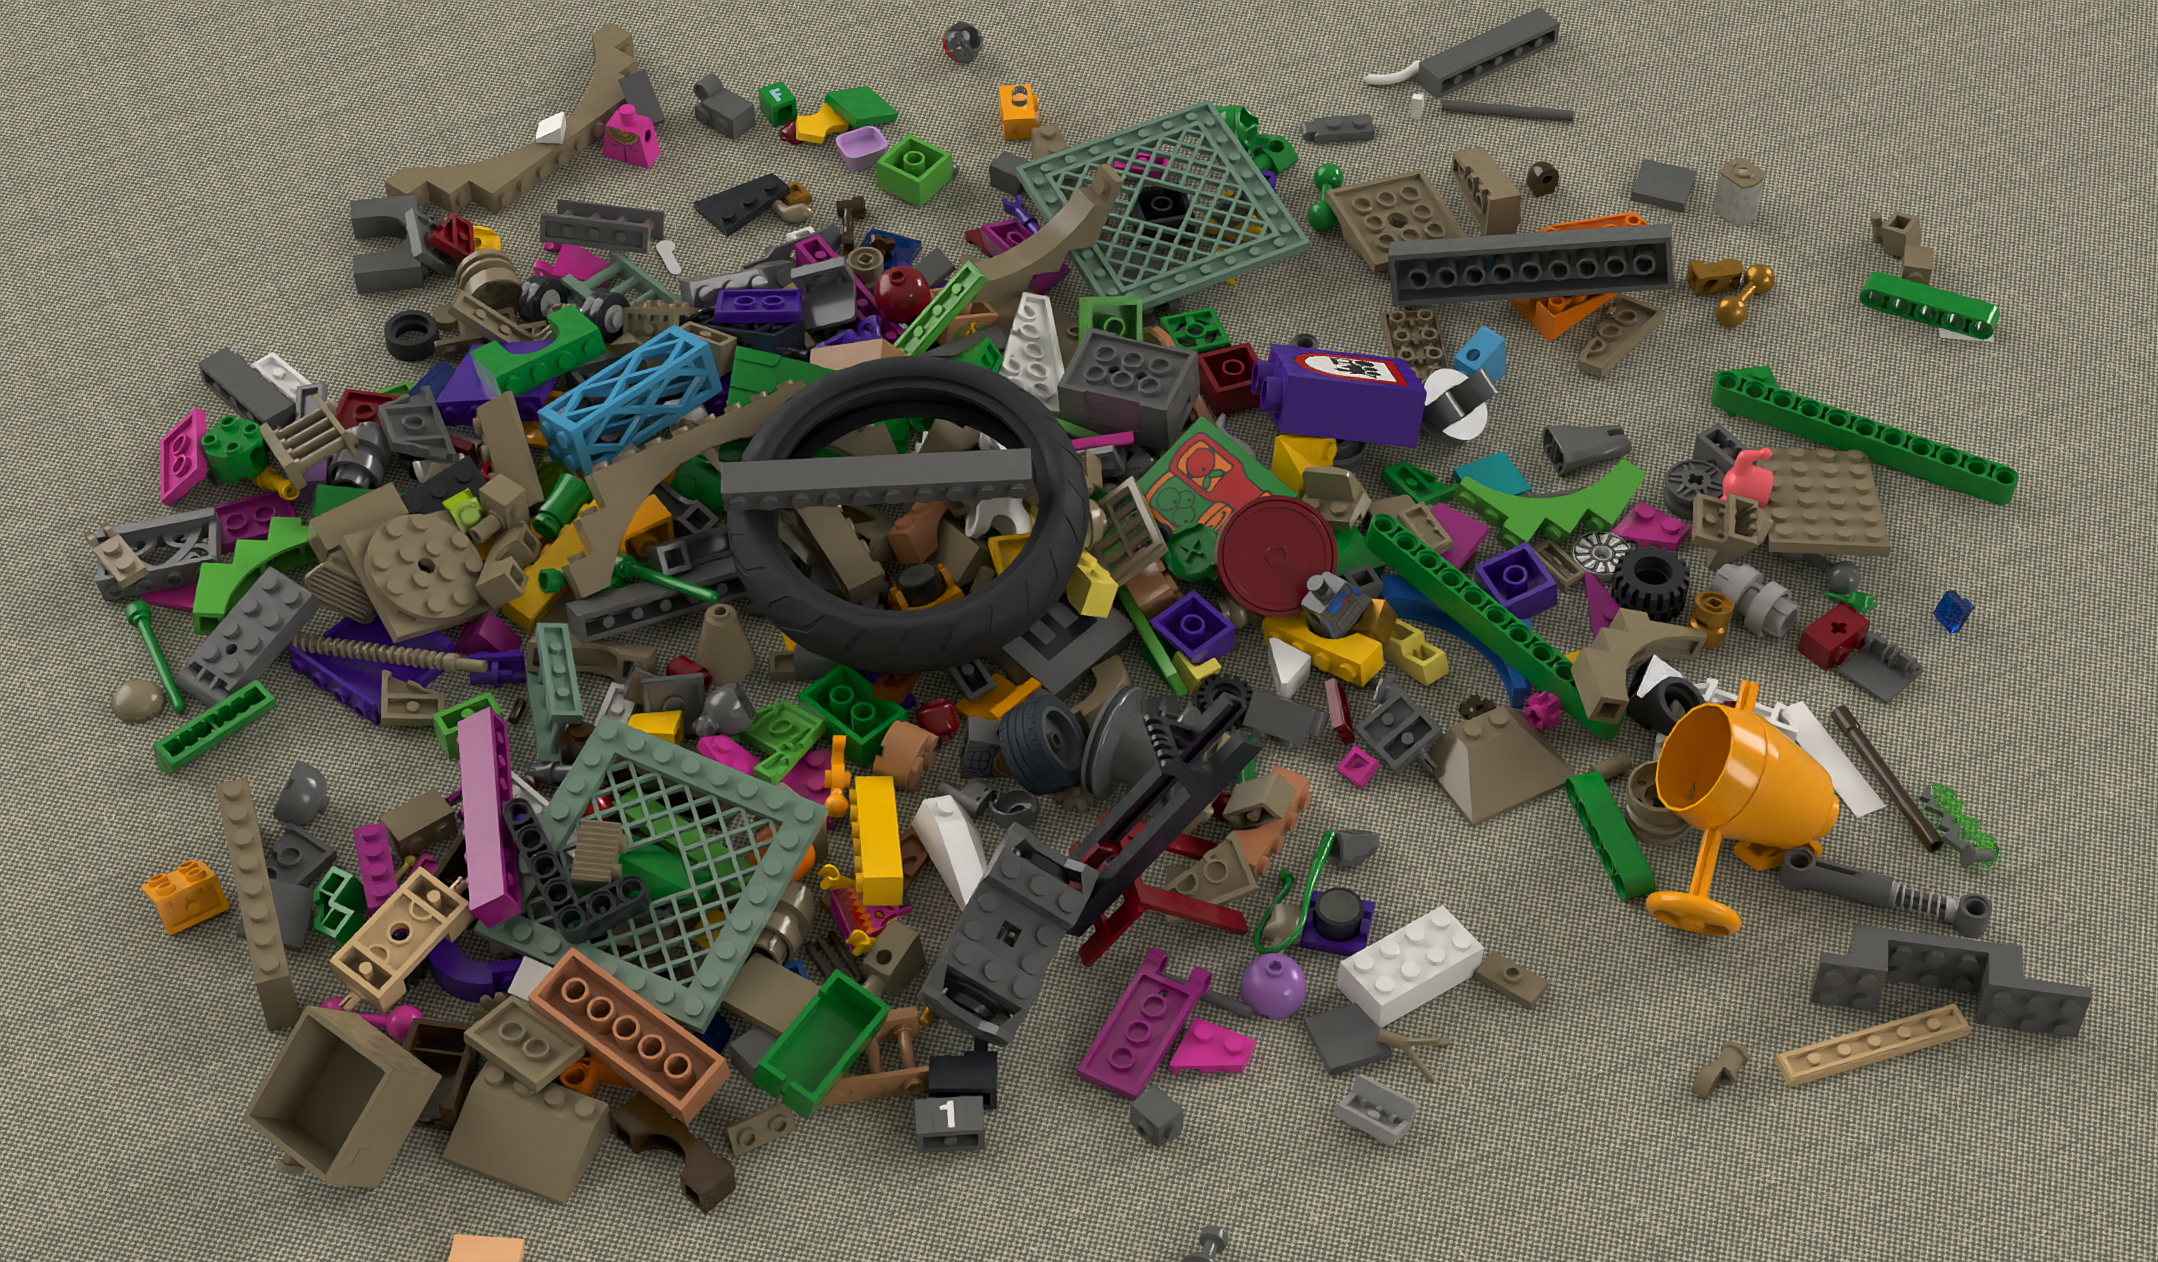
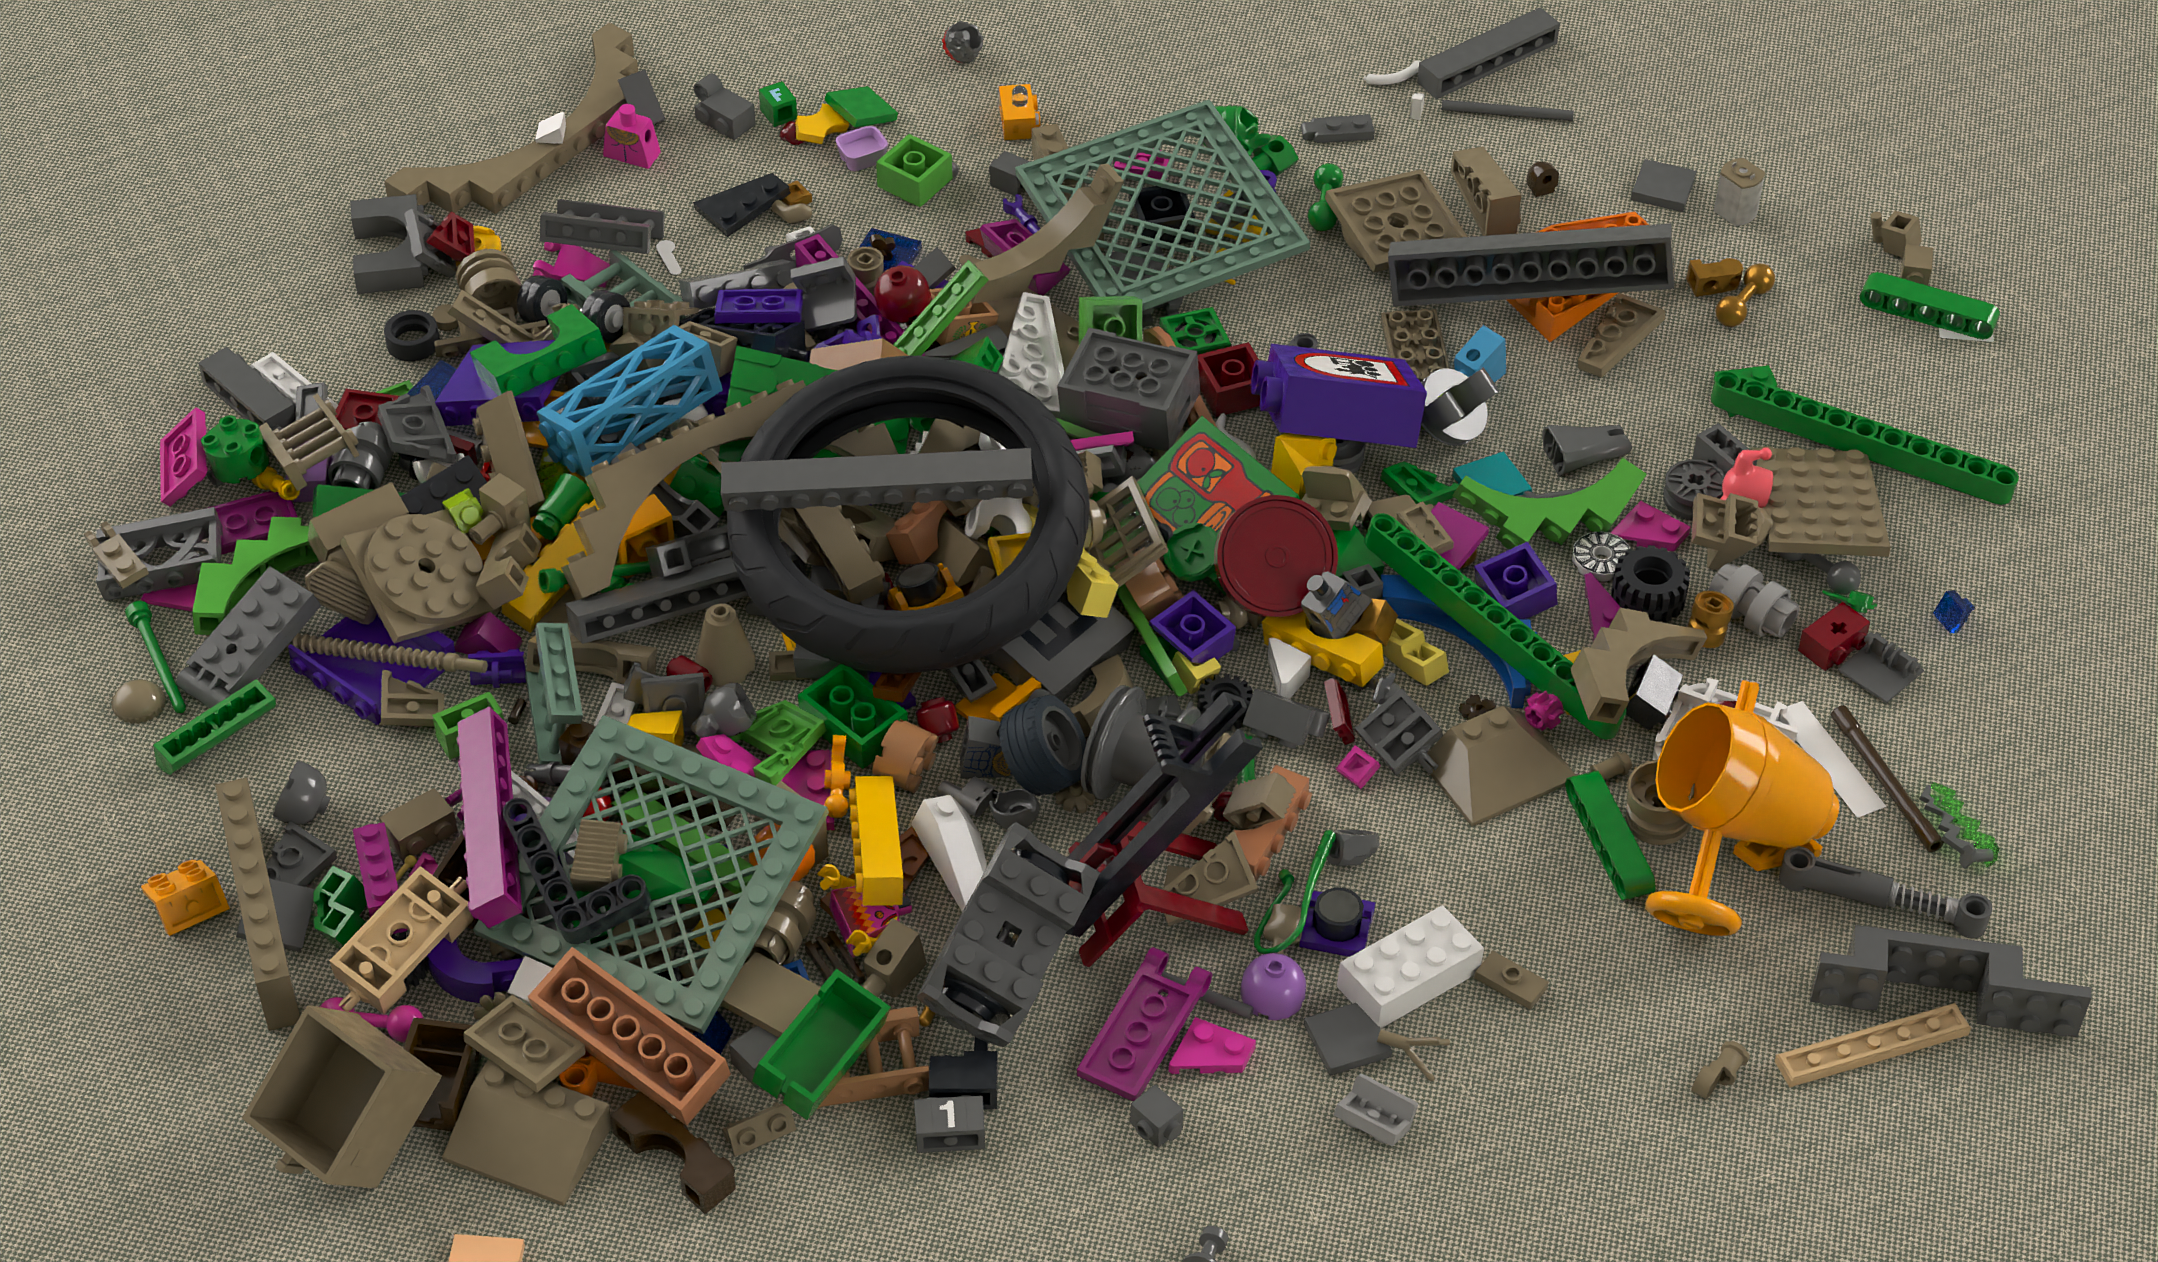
(627, 567): green piece -> none
(849, 210): dark brown brick -> none
(1554, 565): dark tan tile -> none
(1656, 706): black tyre -> none

